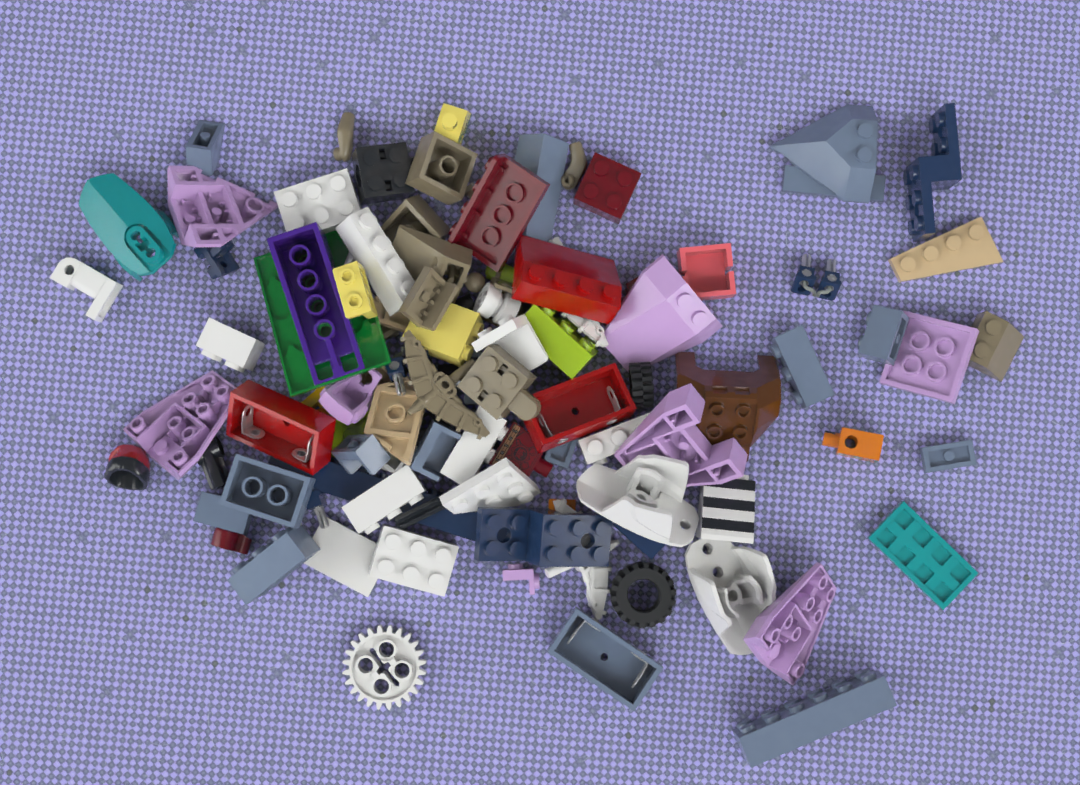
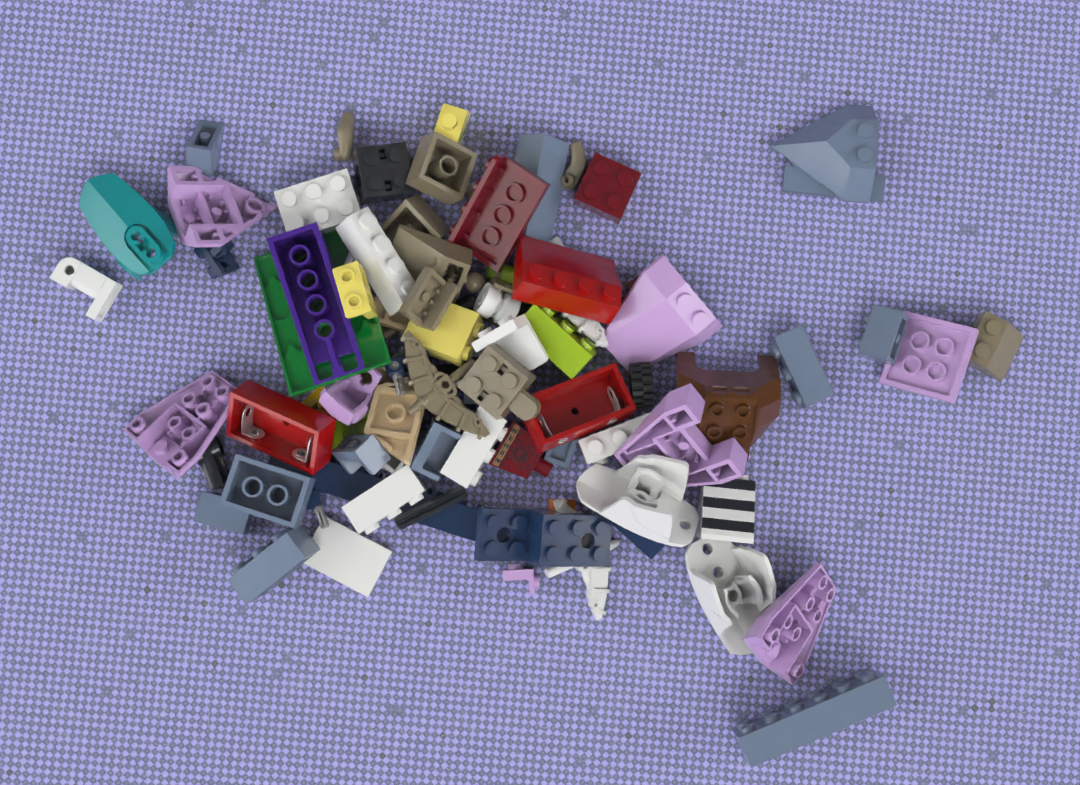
(128, 468): black piece -> none
(231, 541): dark red piece -> none
(232, 345): white brick -> none
(365, 681): white gear -> none
(413, 560): white brick -> none
(495, 487): white plate -> none
(623, 675): sand blue piece -> none
(652, 615): black tyre -> none
(705, 270): coral piece -> none
(805, 280): dark blue piece -> none
(867, 444): orange torso -> none
(922, 555): teal plate -> none
(933, 172): dark blue bracket -> none
(948, 456): sand blue plate -> none
(953, 251): tan wing -> none

